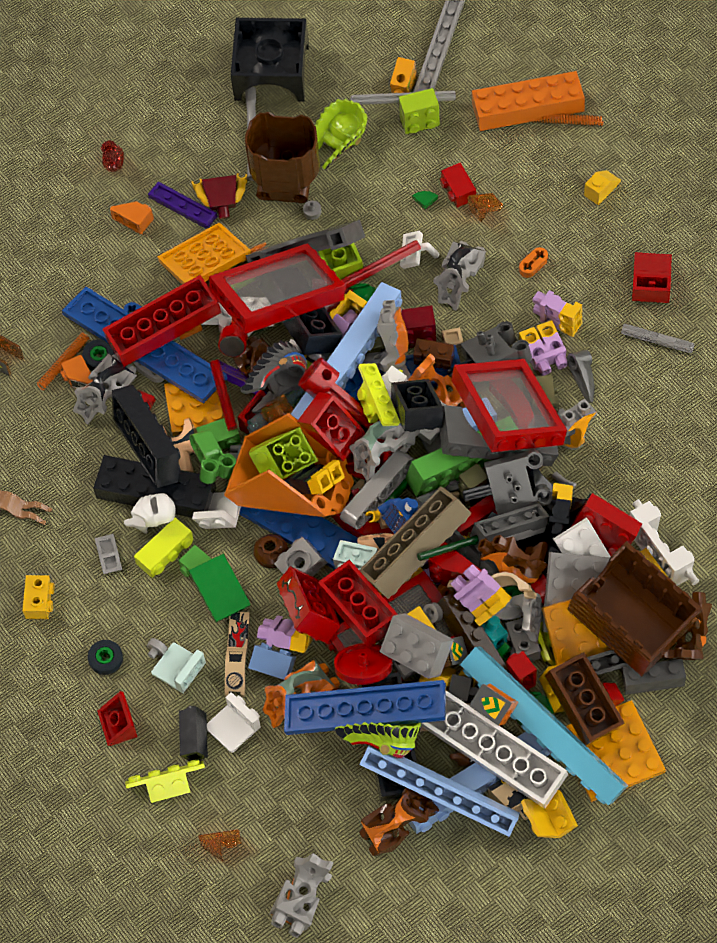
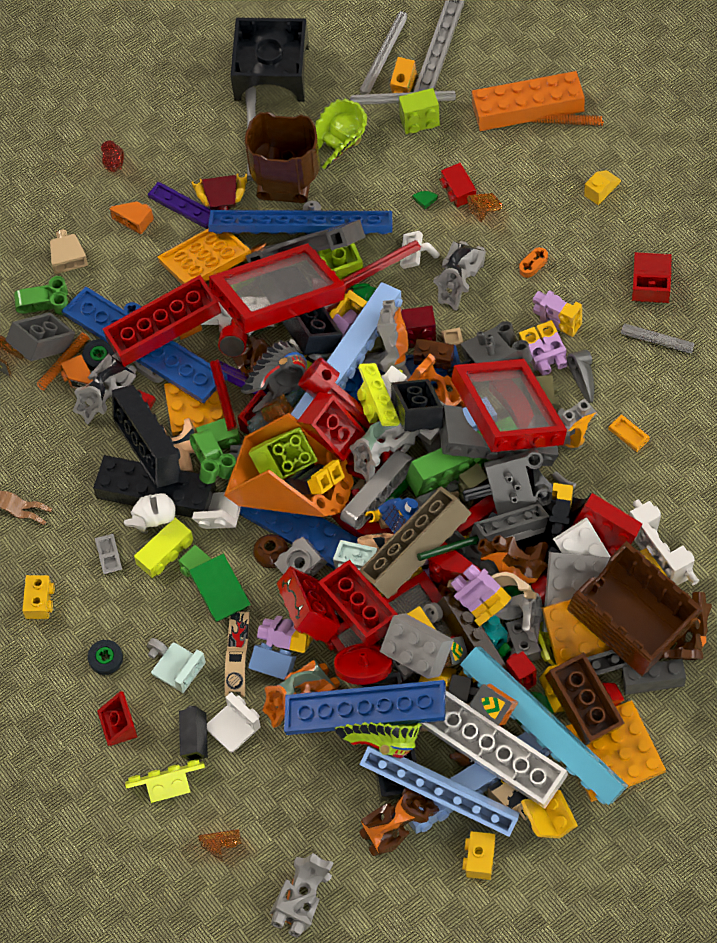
(40, 336): none -> dark grey brick
(43, 297): none -> bright green piece
(66, 253): none -> tan torso
(295, 221): none -> blue plate
(383, 53): none -> light grey axle
(480, 855): none -> yellow brick
(629, 433): none -> light orange tile

